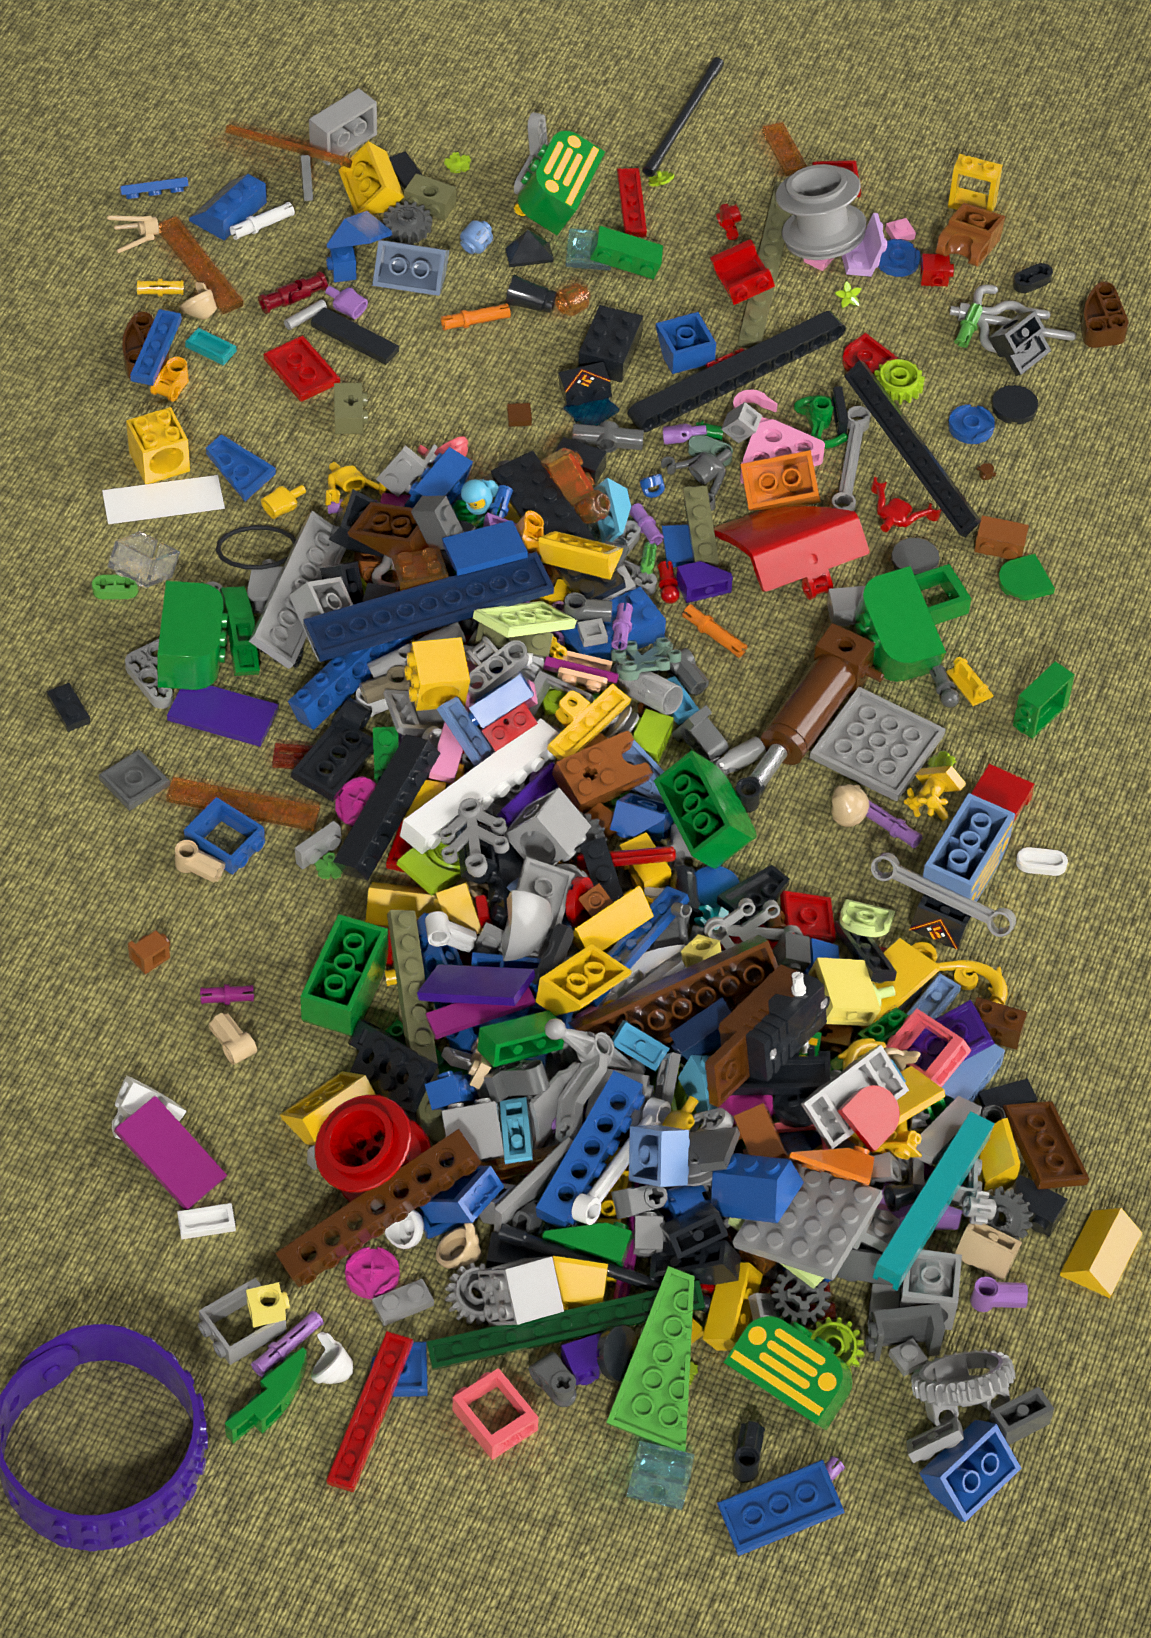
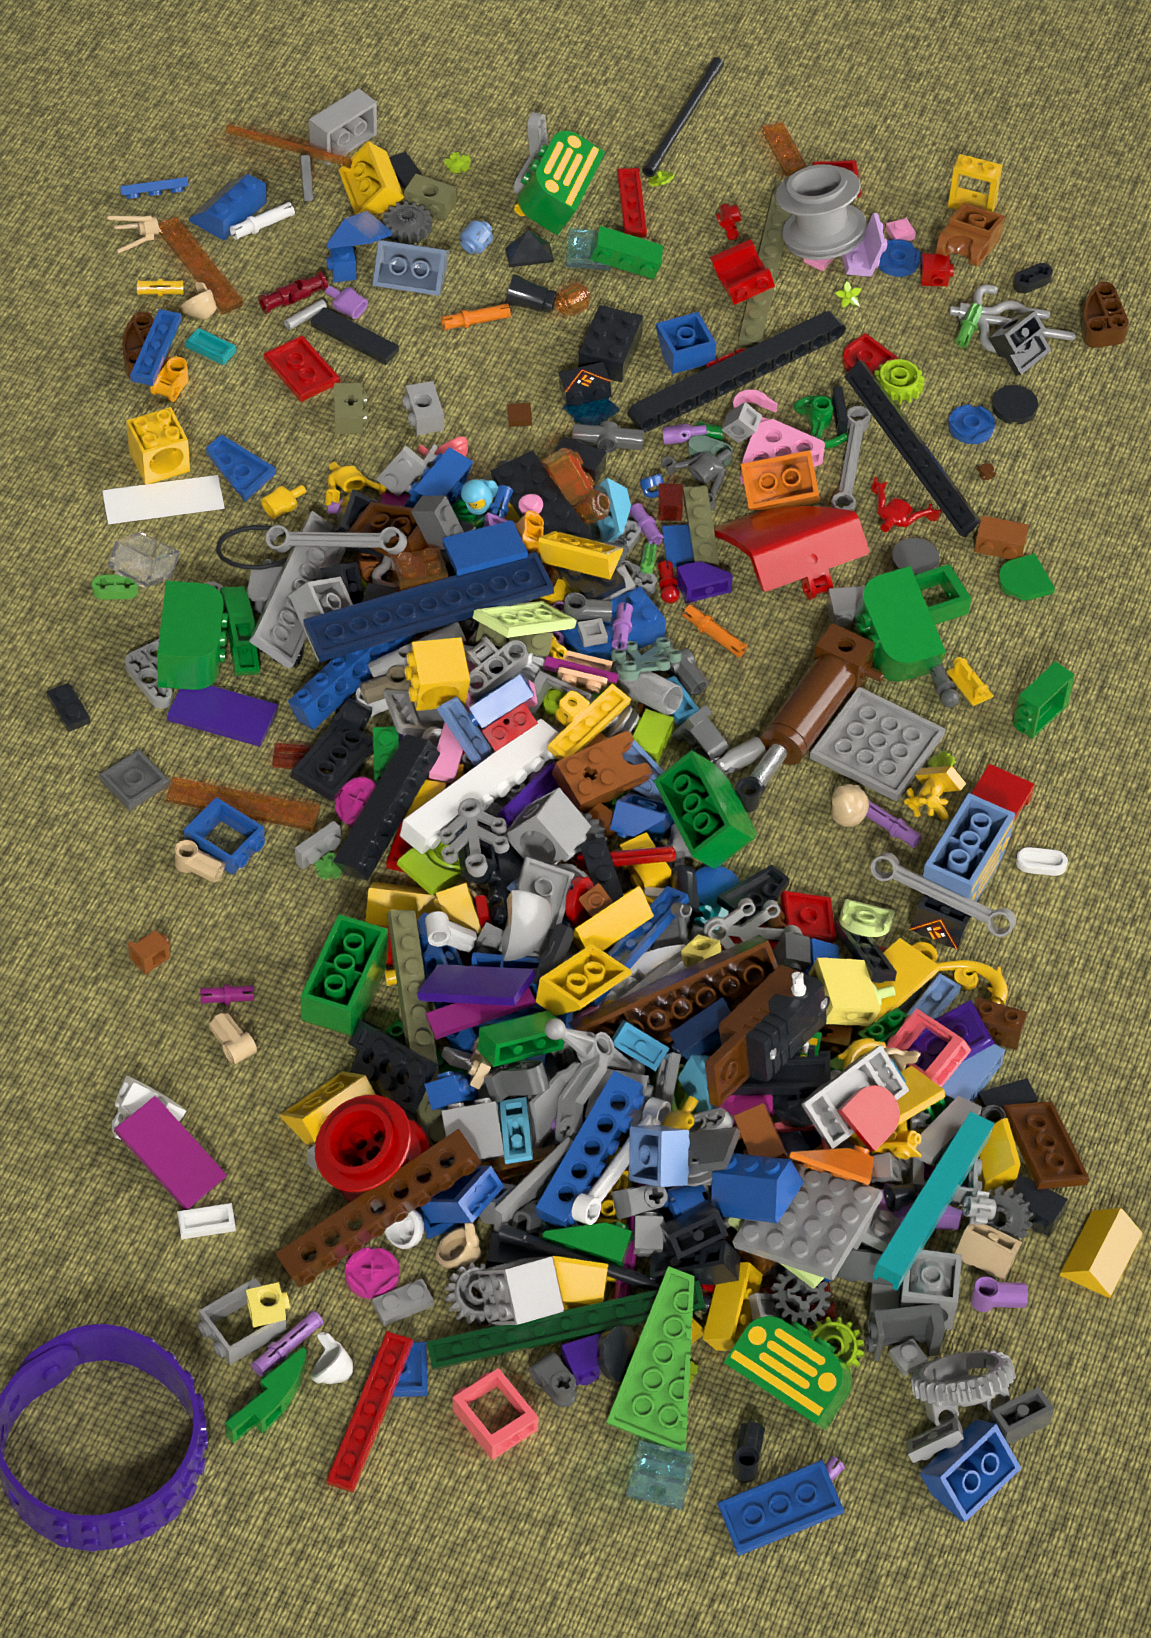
(330, 539): none -> light grey piece
(424, 408): none -> light grey brick
(530, 502): none -> bright pink plate
(670, 502): none -> clear red brick

